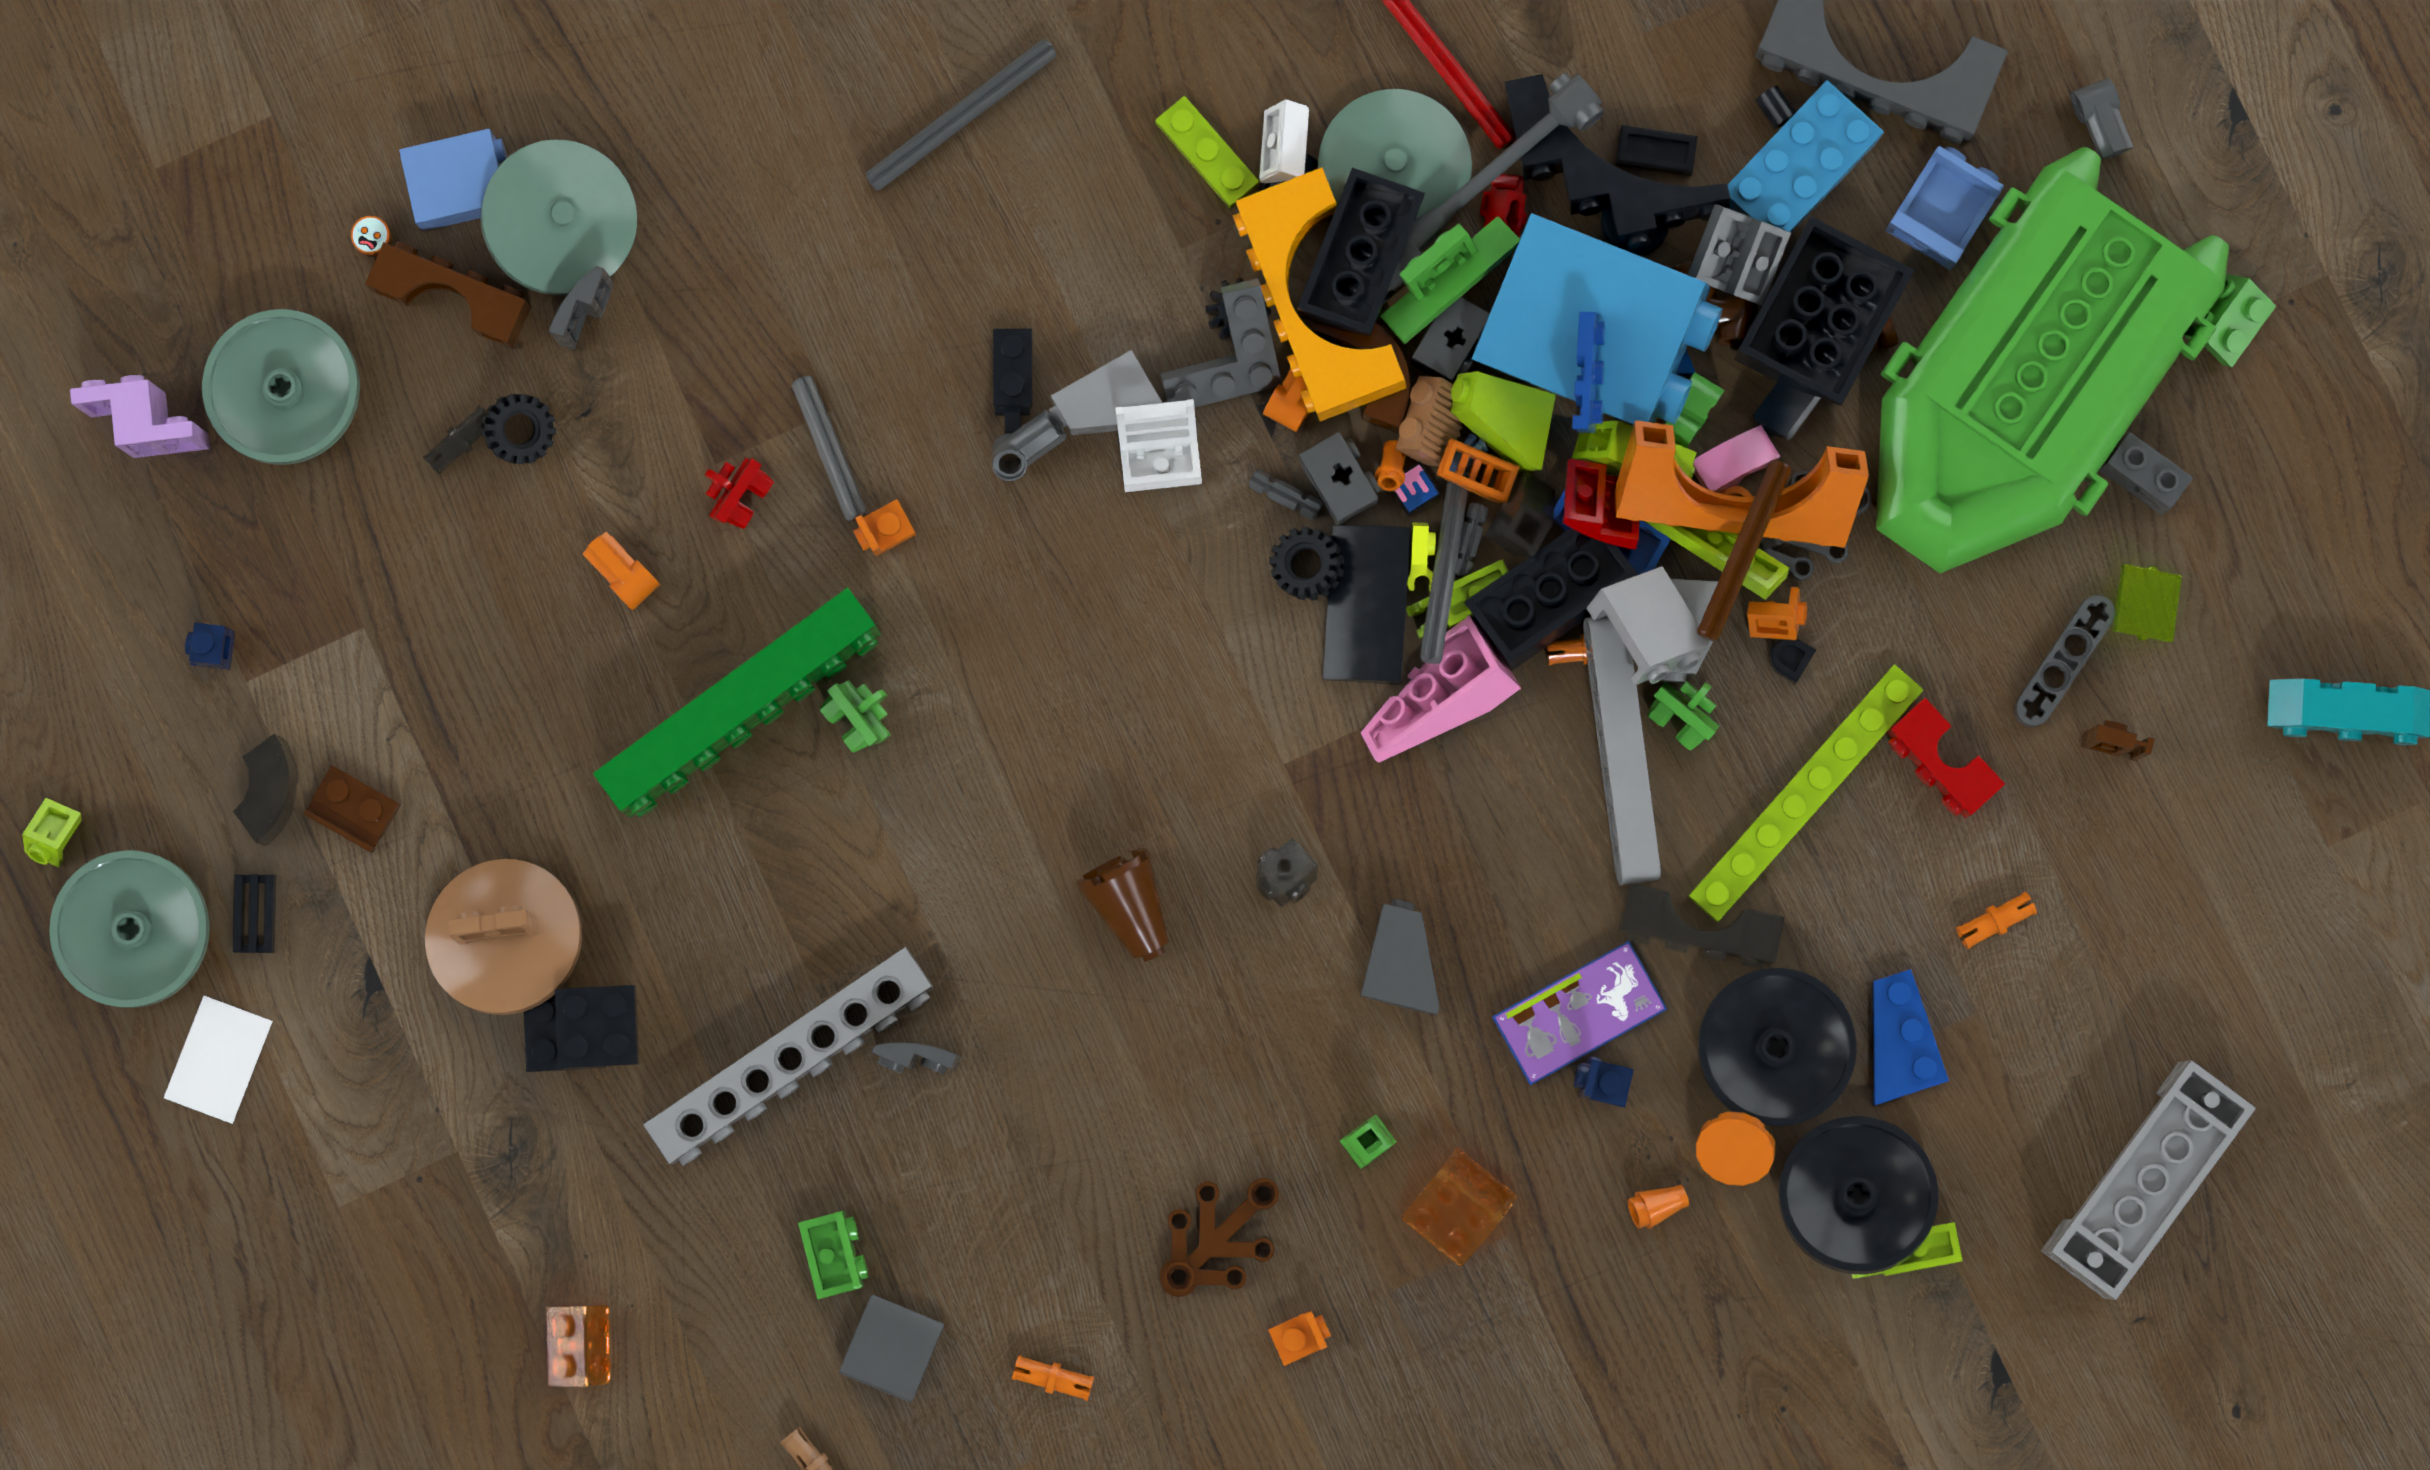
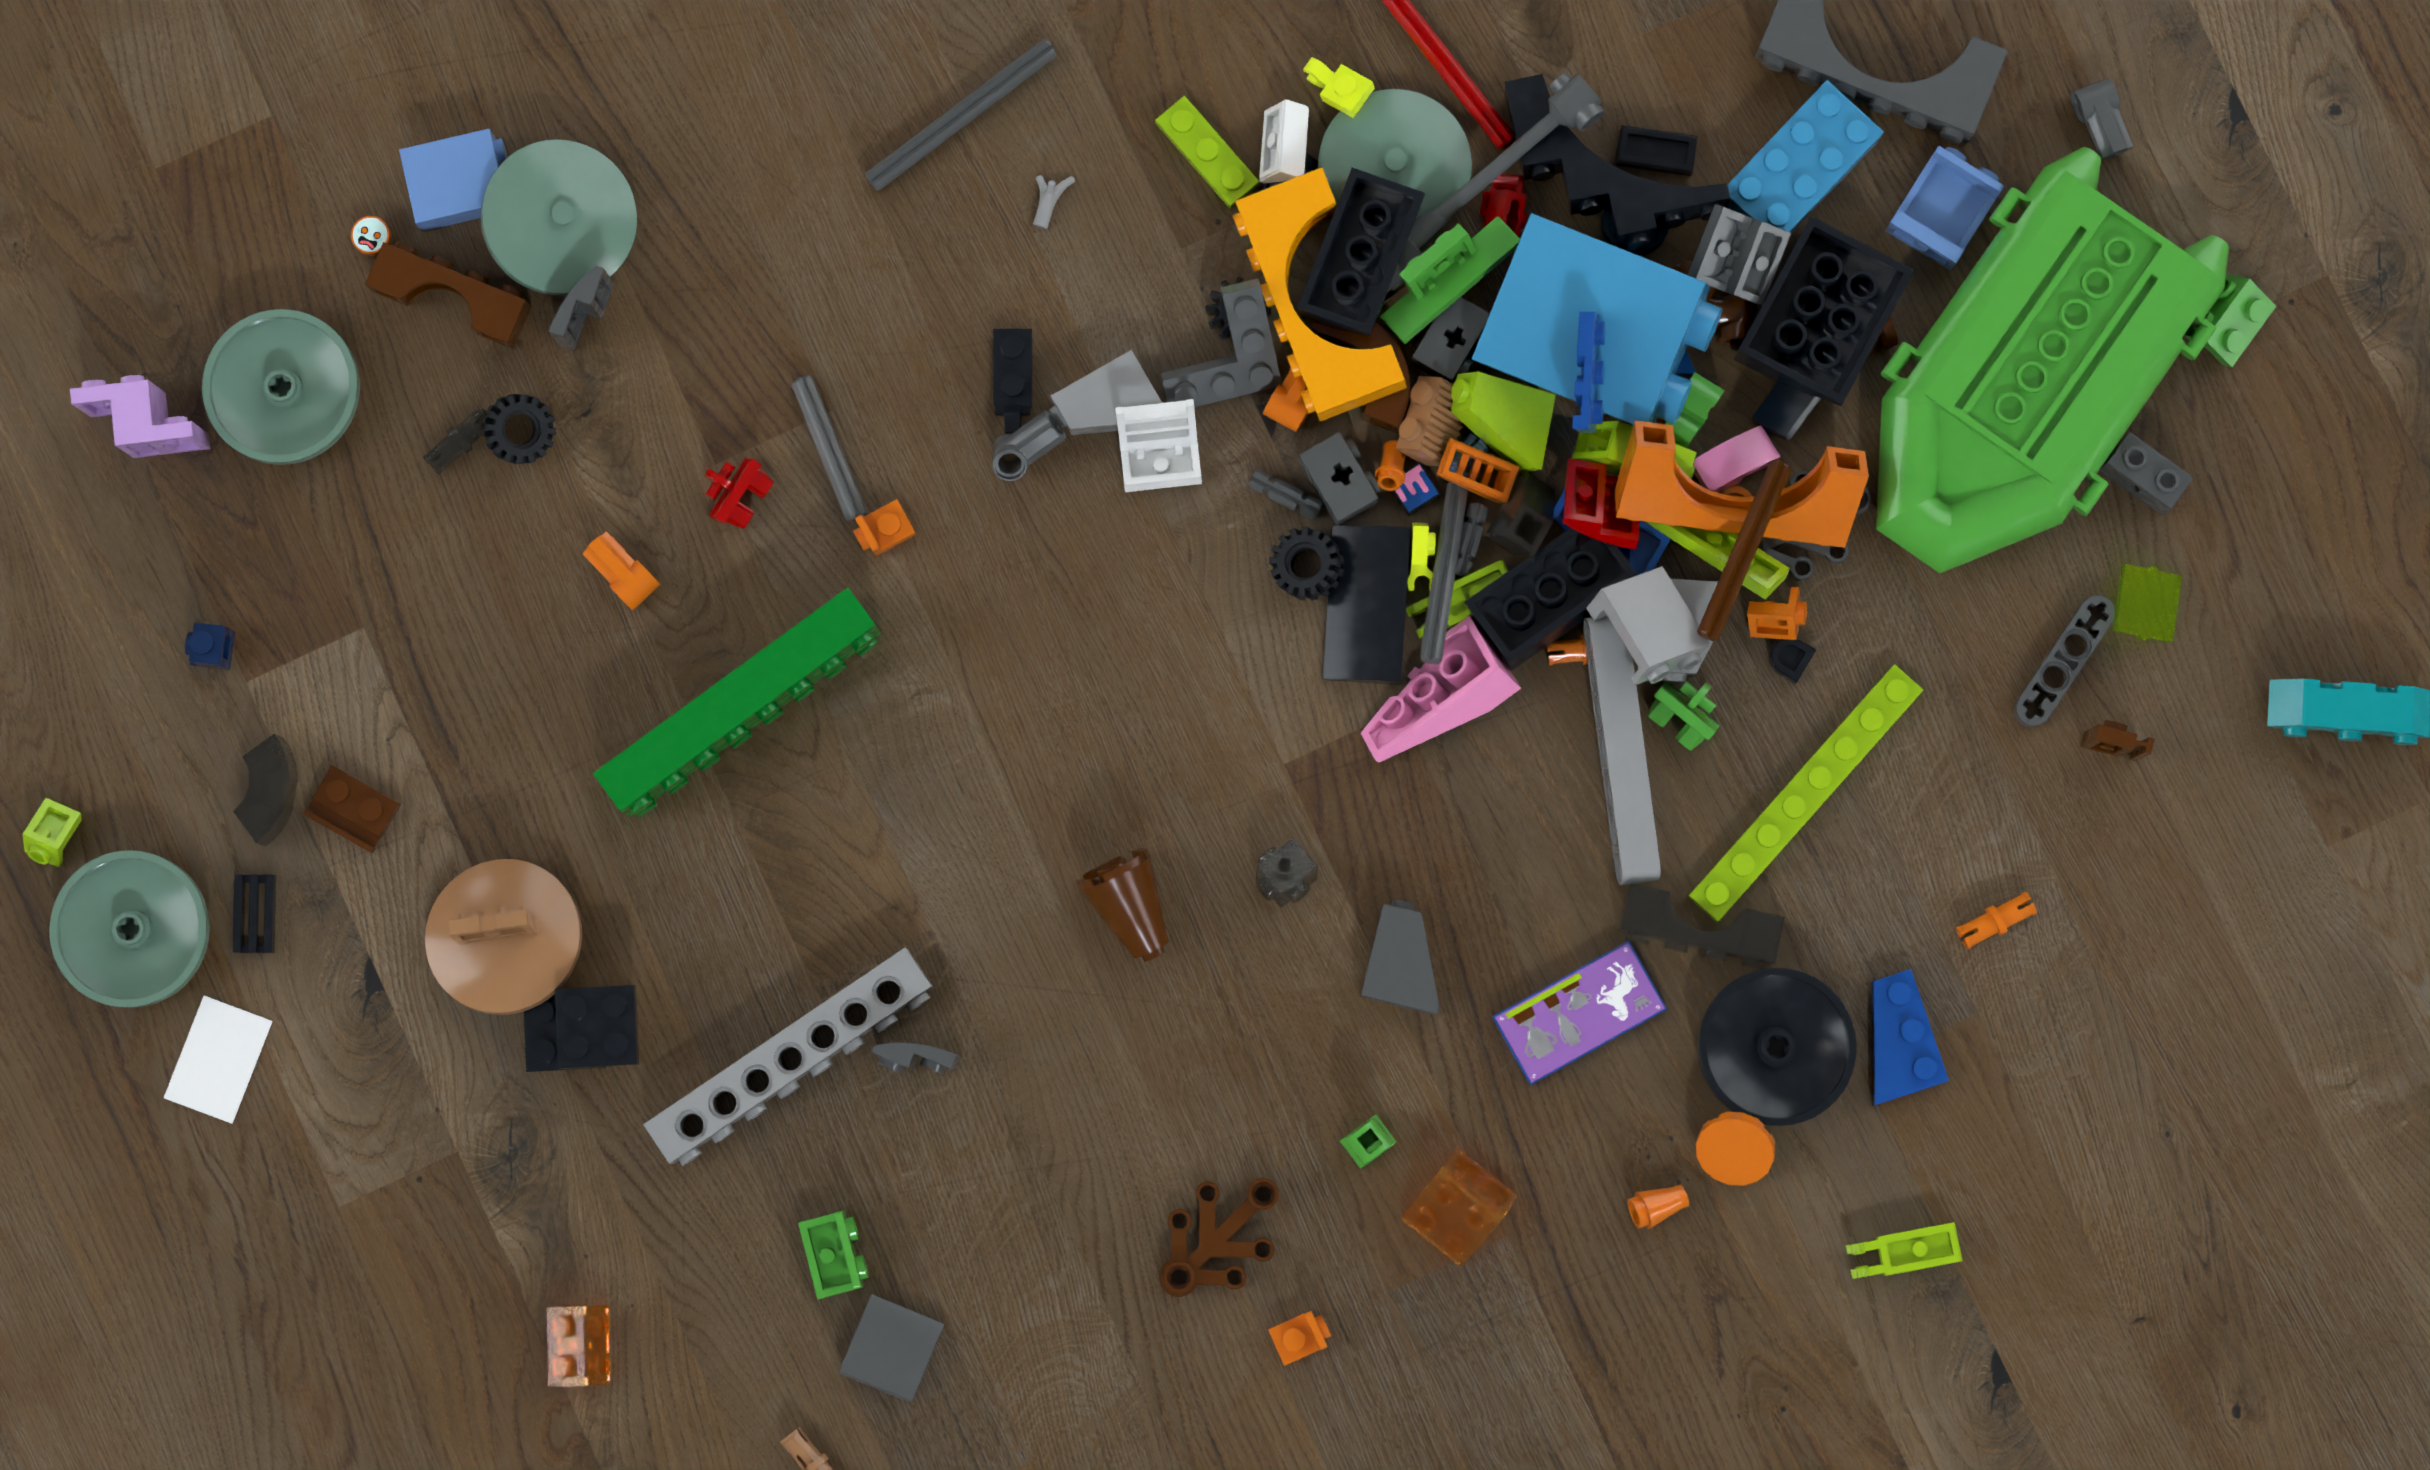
(861, 709): bright green hips -> none
(1048, 199): none -> light grey bar
(1053, 1377): orange pin -> none
(1343, 89): none -> neon yellow plate
(1603, 1081): dark blue bracket -> none
(1775, 107): black hinge -> none
(1858, 1195): black dish -> none
(1917, 738): red arch -> none
(2149, 1180): light grey plate -> none

